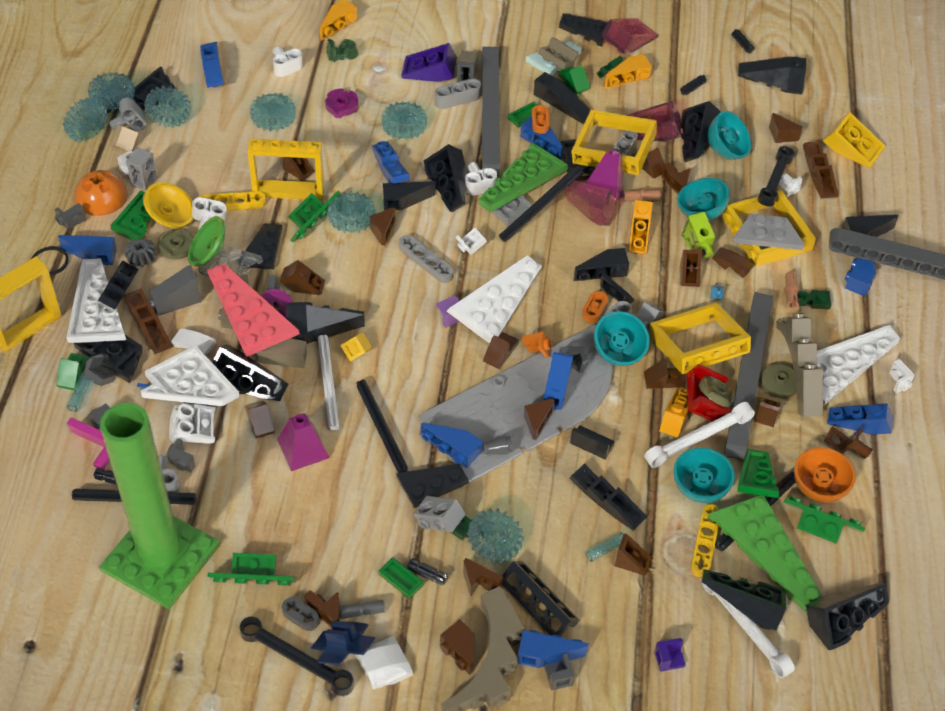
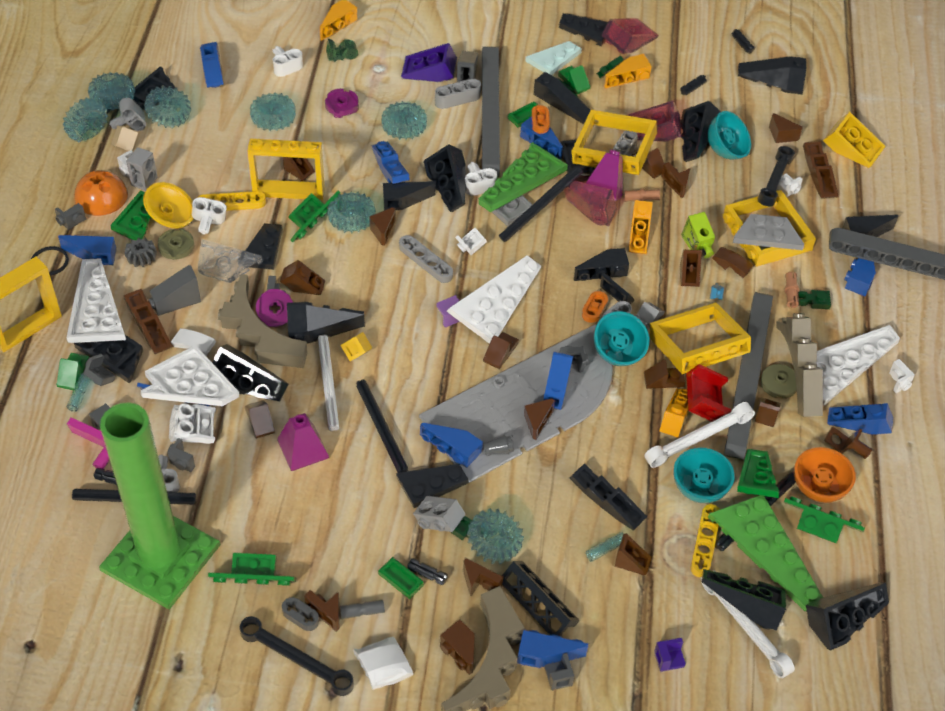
(118, 285): black slope -> none
(207, 242): bright green dish -> none
(251, 316): coral wing -> none
(337, 642): dark blue piece -> none
(536, 342): orange bracket -> none
(559, 54): dark tan bracket -> none
(591, 442): black panel -> none
(704, 195): teal piece -> none
(717, 391): olive plate -> none

